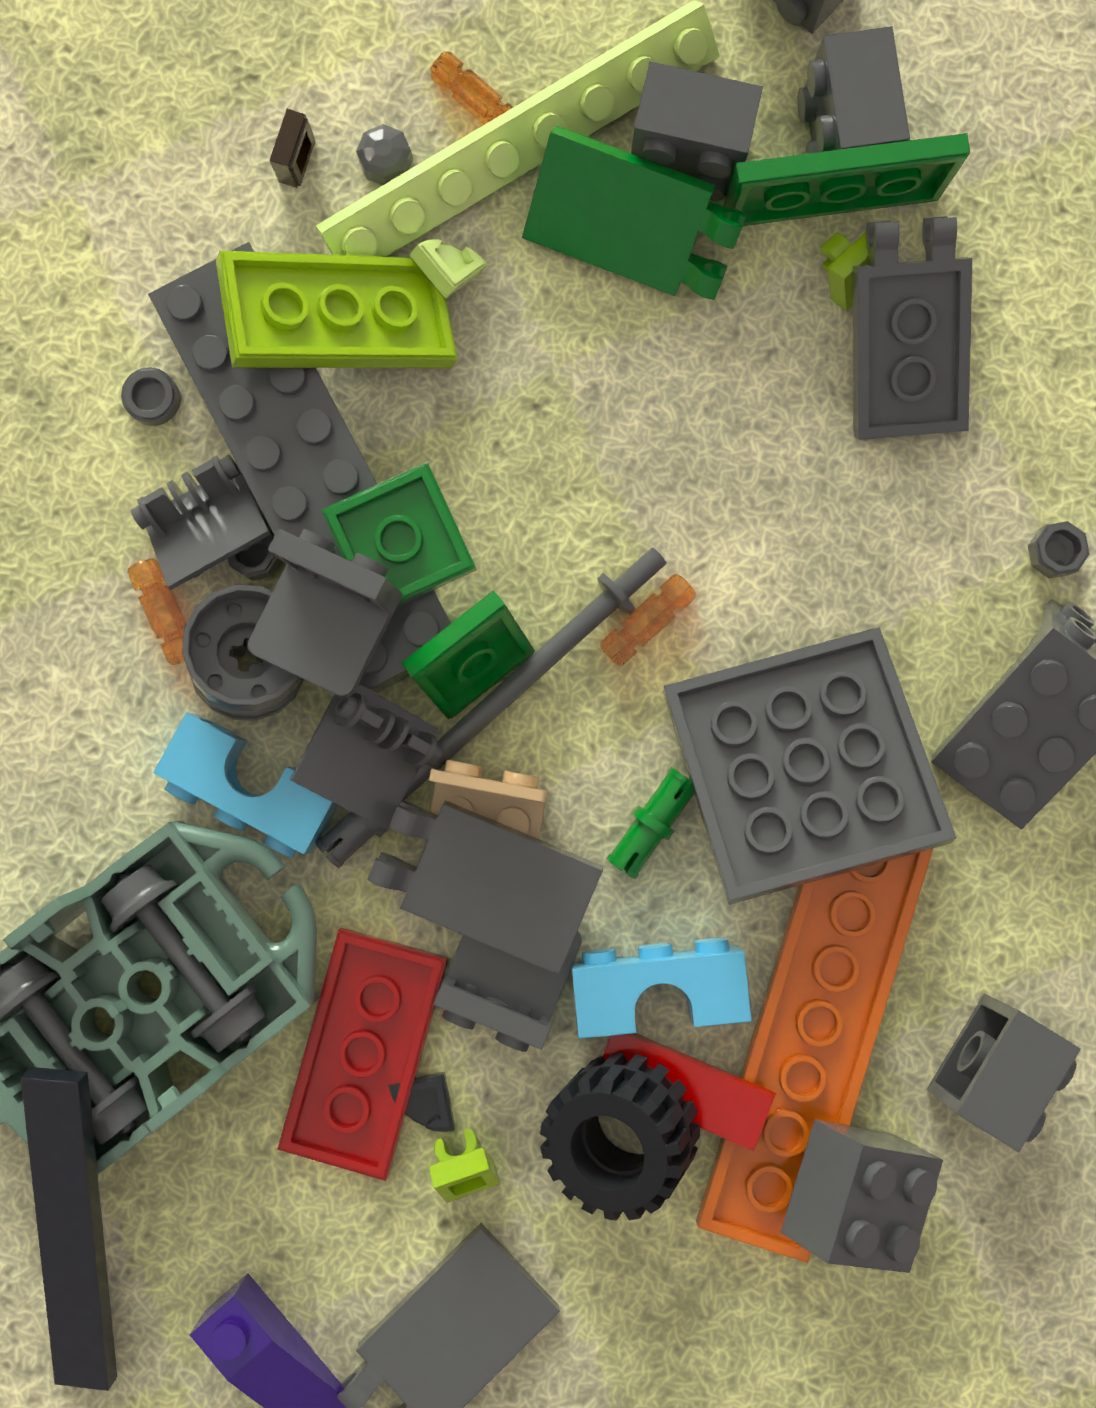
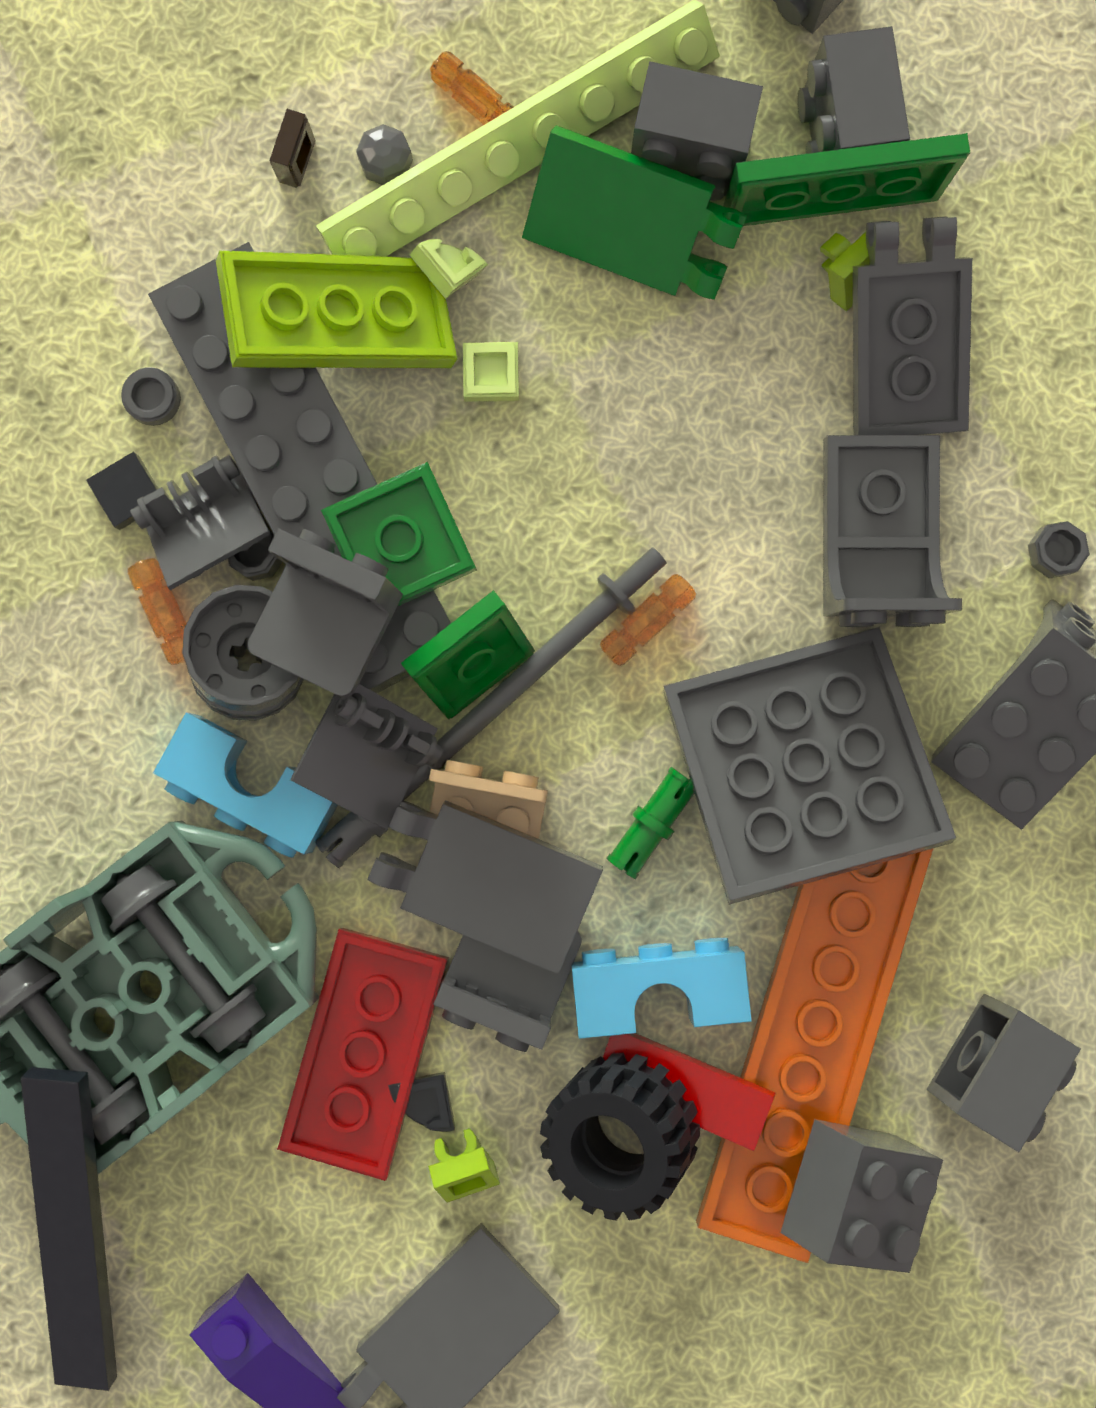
(120, 487): none -> black tile
(490, 371): none -> yellowish green tile
(883, 531): none -> dark grey bracket

